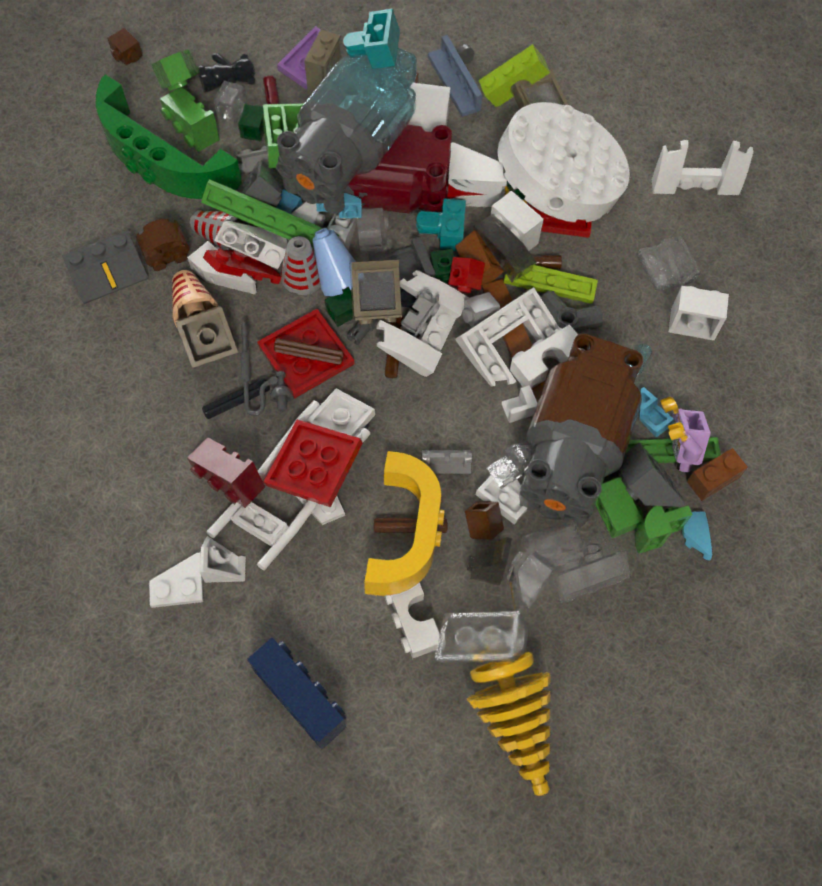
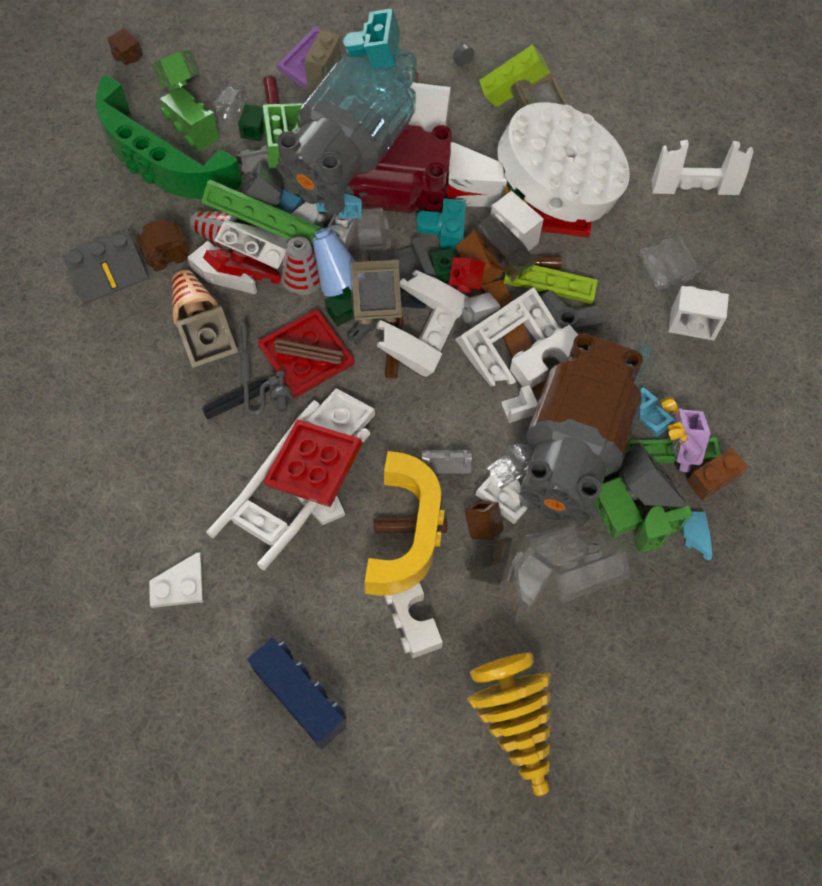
(213, 77): black piece -> none
(220, 564): white slope -> none
(226, 472): dark red wedge -> none
(426, 306): light grey hinge -> none
(455, 75): sand blue fence -> none
(482, 637): clear slope -> none

